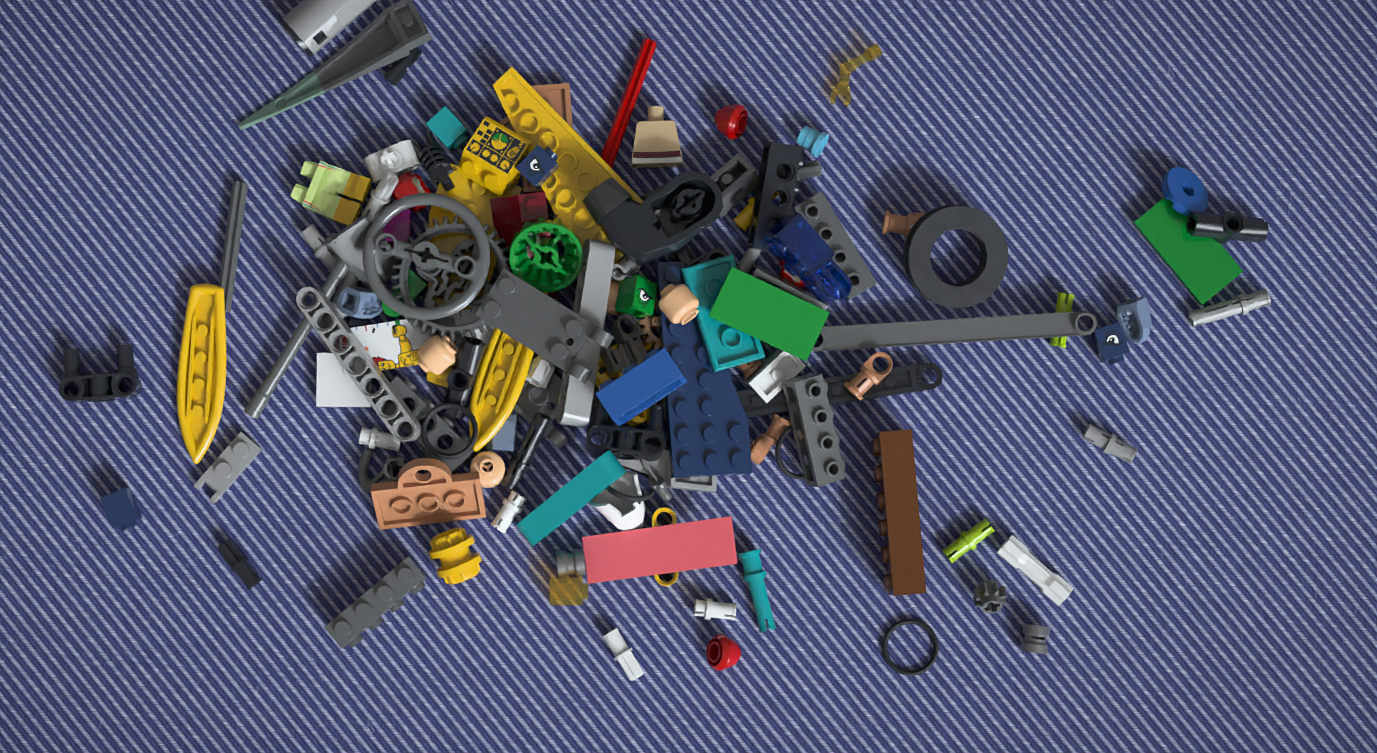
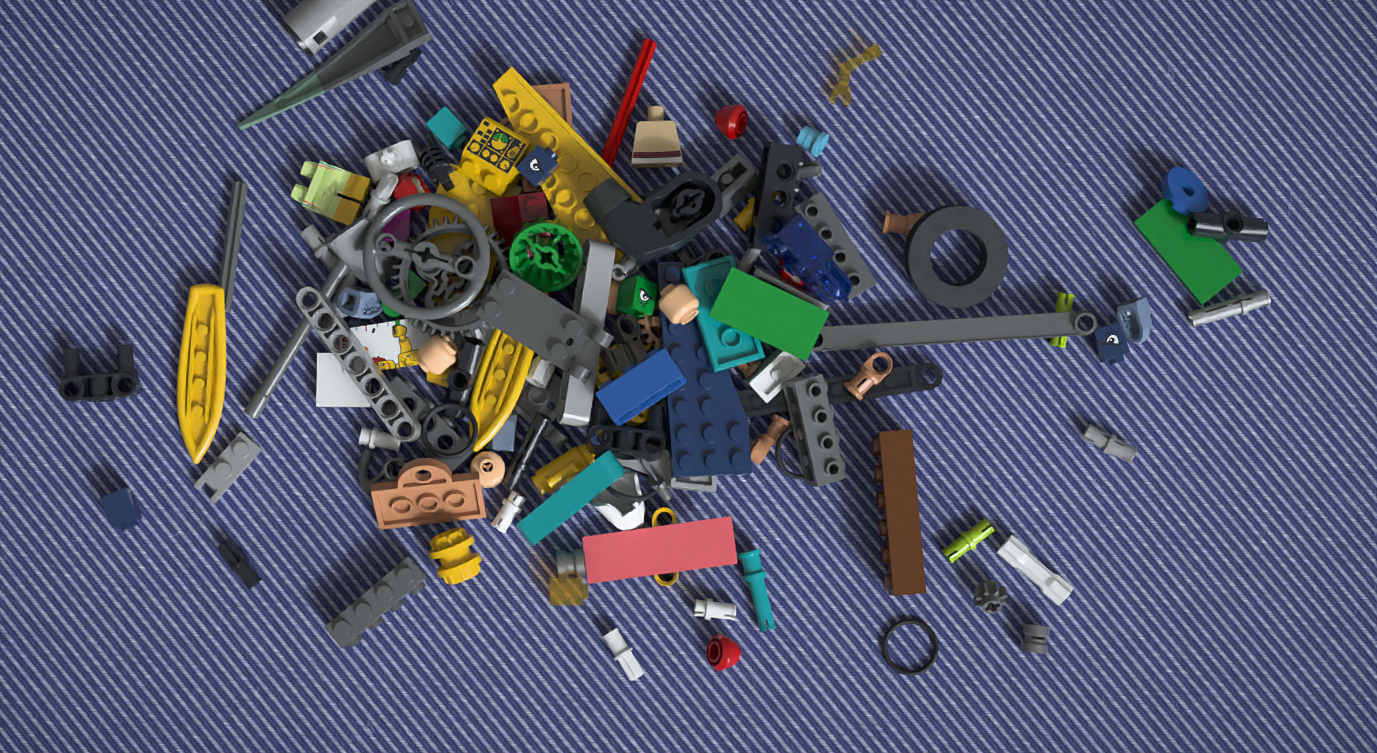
(562, 469): none -> yellow piece

